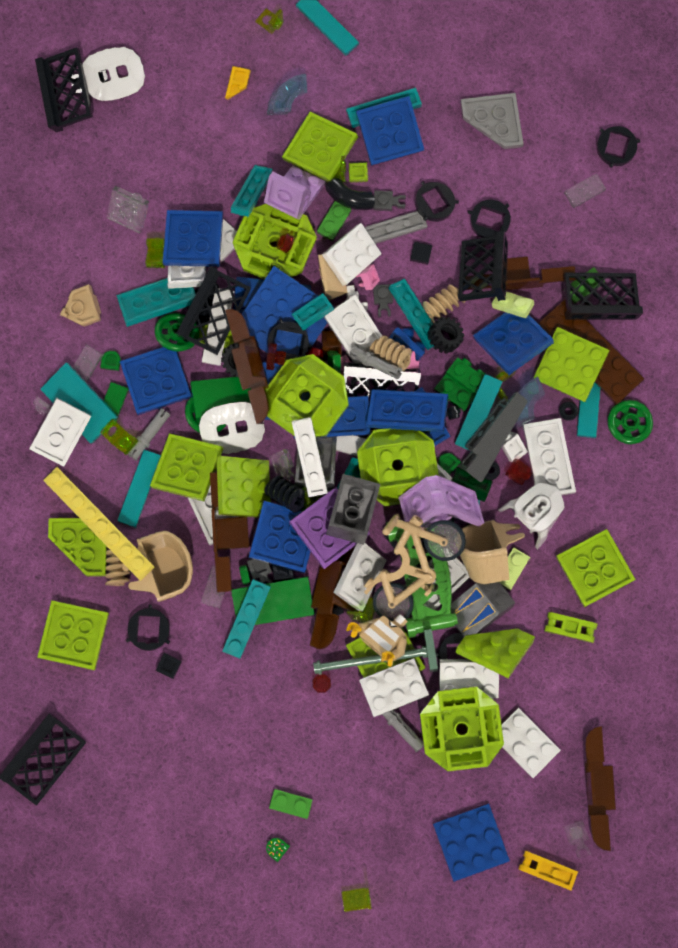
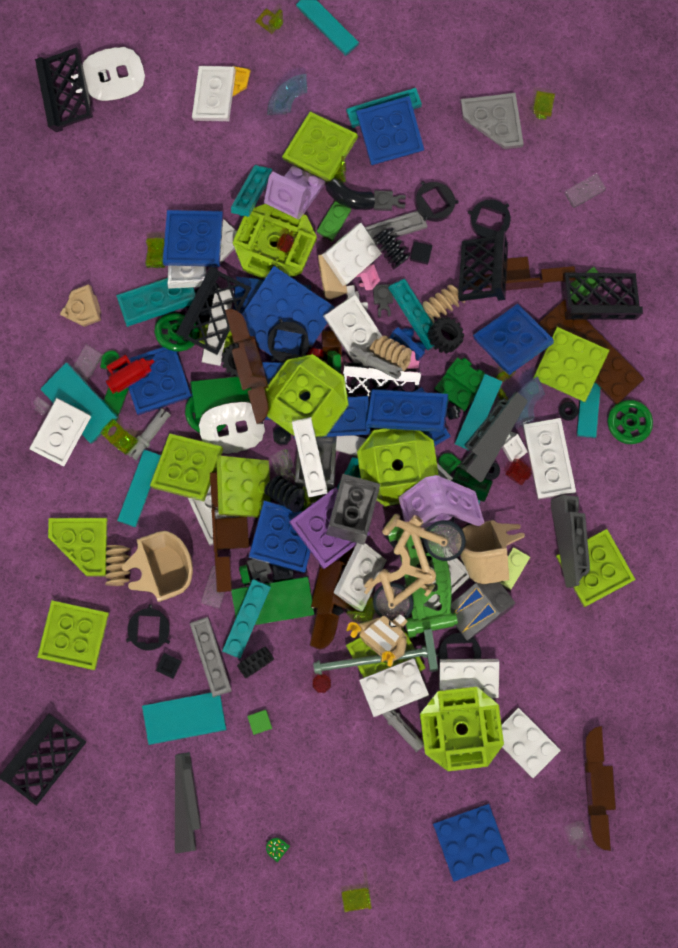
(99, 524): light yellow plate -> none
(127, 375): none -> red piece
(130, 206): clear plate -> none
(183, 718): none -> teal tile
(186, 805): none -> dark grey wedge
(210, 657): none -> light grey tile
(213, 93): none -> white plate
(255, 662): none -> black tyre
(259, 722): none -> bright green tile
(275, 357): clear red tile -> none
(281, 436): none -> black tile
(290, 804): bright green plate -> none
(313, 311): teal plate -> none
(358, 172): lime tile -> none
(392, 247): none -> black piece
(497, 650): lime plate -> none
(514, 305): yellowish green plate -> none
(543, 104): none -> clear neon green bracket
(543, 518): white piece -> none
(549, 870): yellow plate -> none
(571, 538): none -> dark grey wedge
(571, 627): lime plate -> none
(613, 160): black piece -> none

